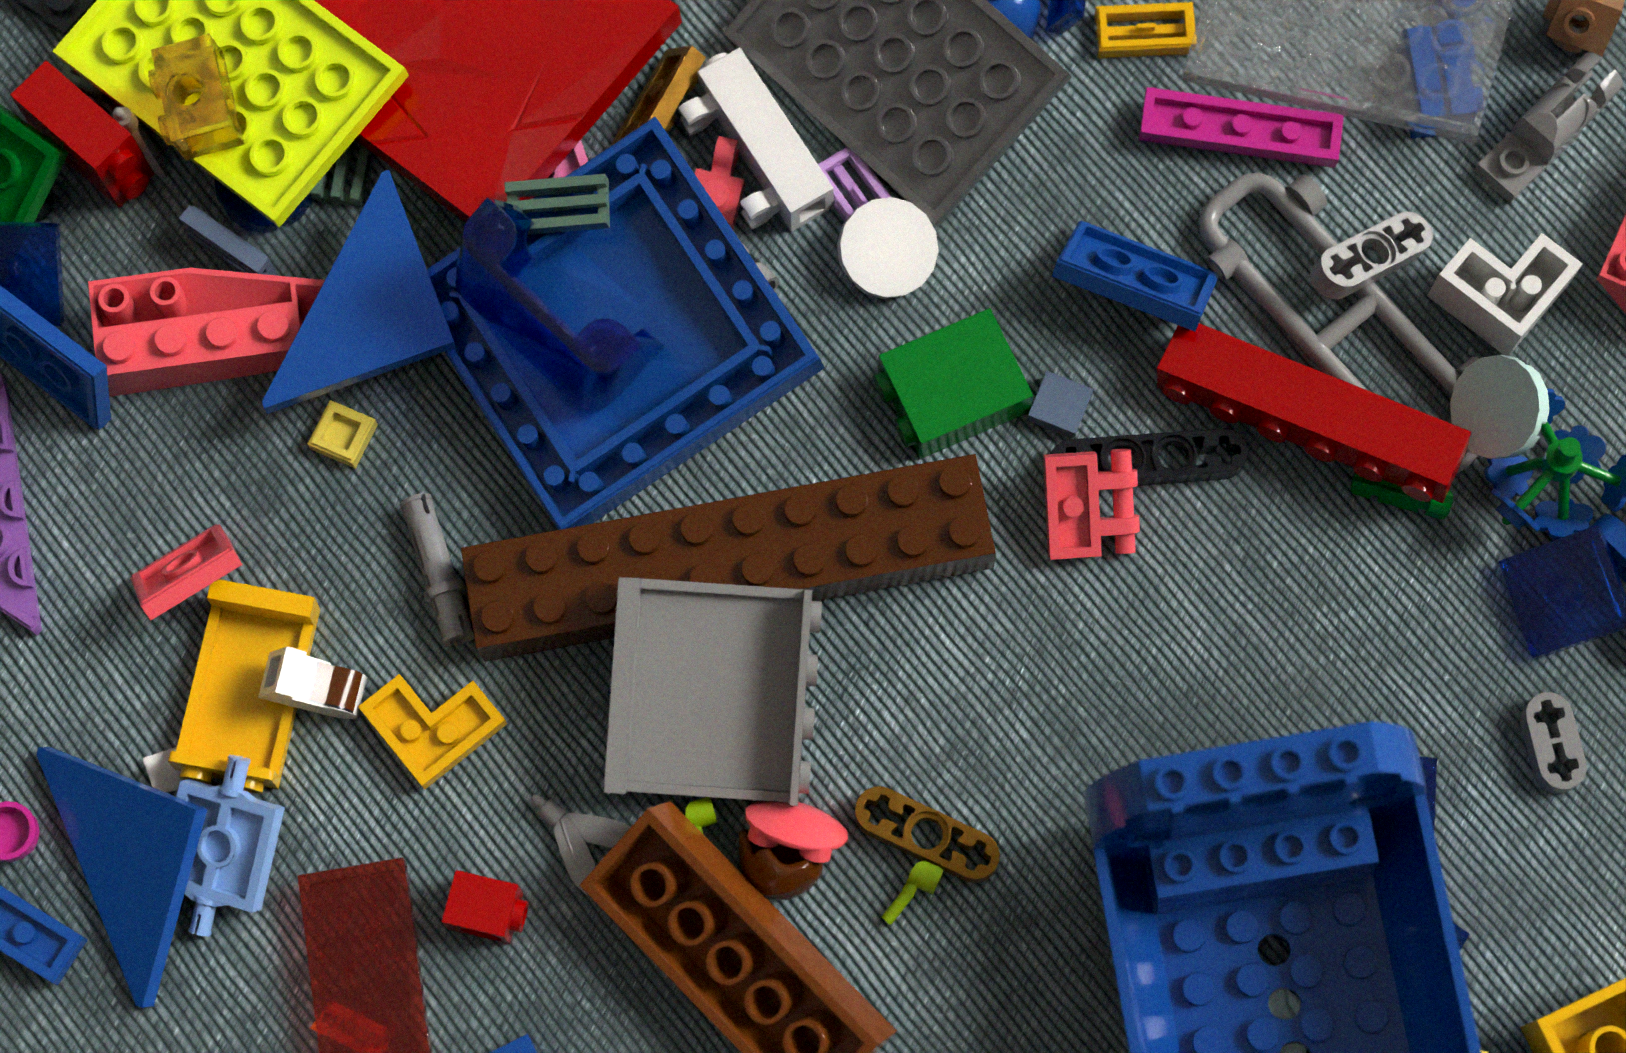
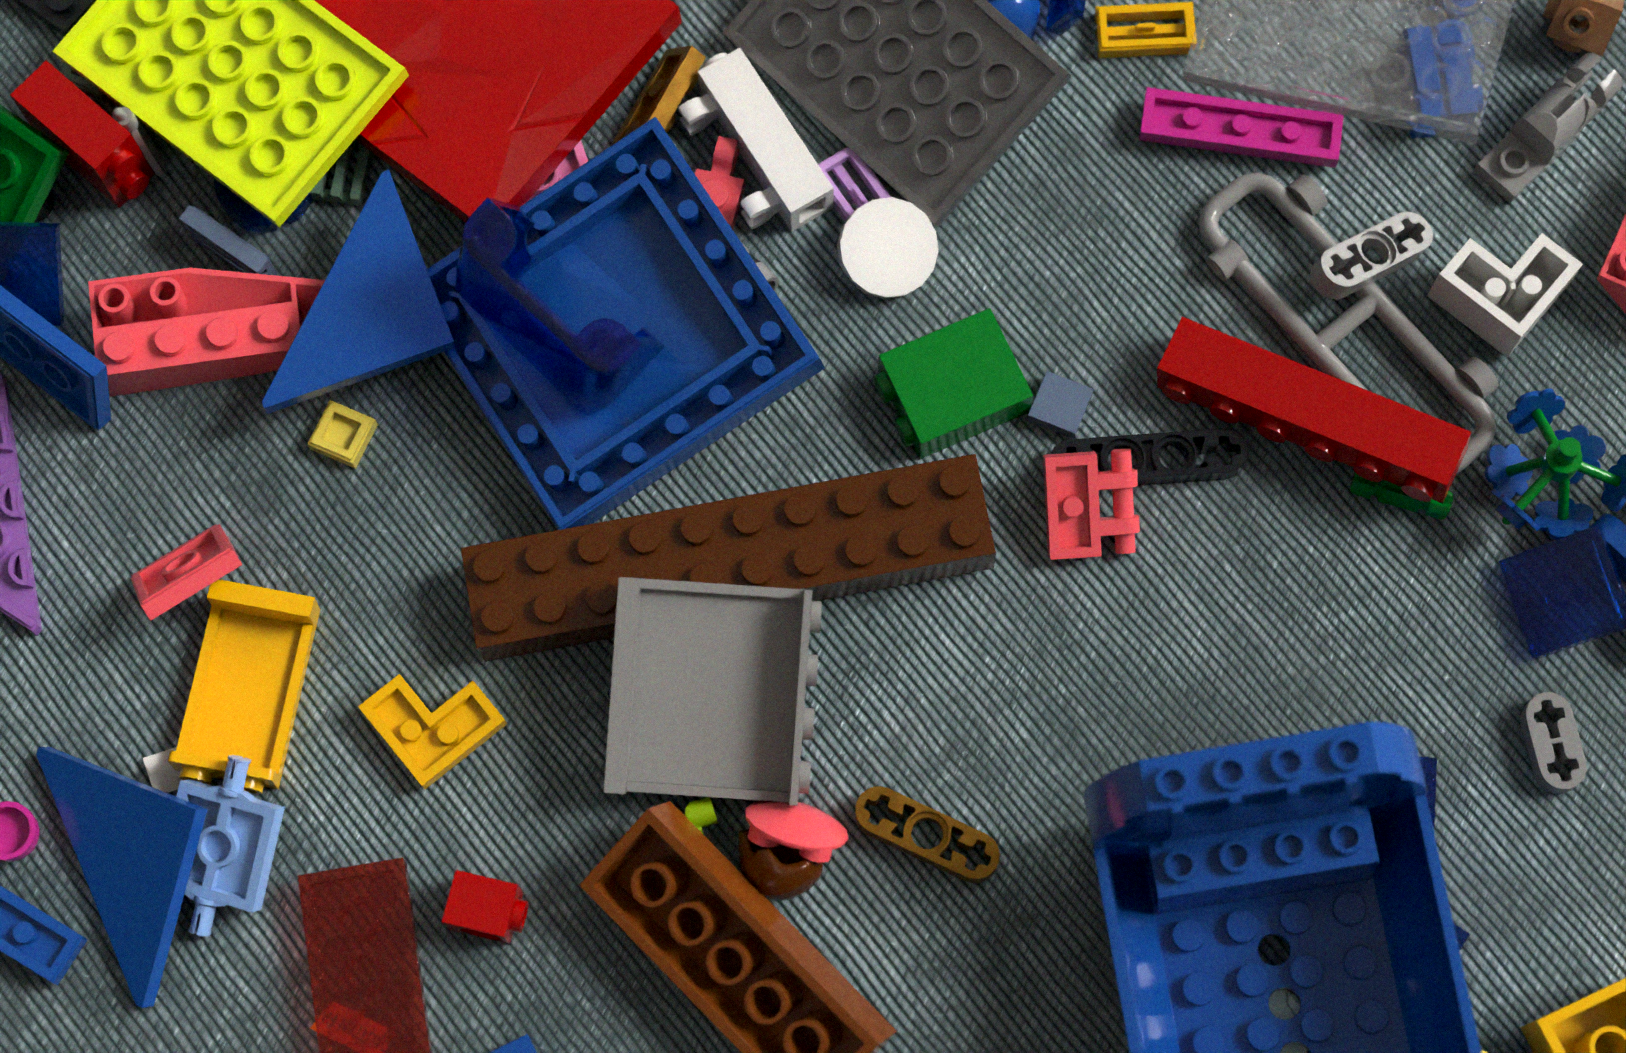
(212, 120): clear yellow brick -> none
(312, 684): white leg -> none
(443, 588): light grey pin -> none
(563, 185): sand green tile -> none
(573, 832): light grey piece -> none
(923, 877): lime hand -> none
(1136, 275): blue tile -> none
(1500, 405): light aqua tile -> none

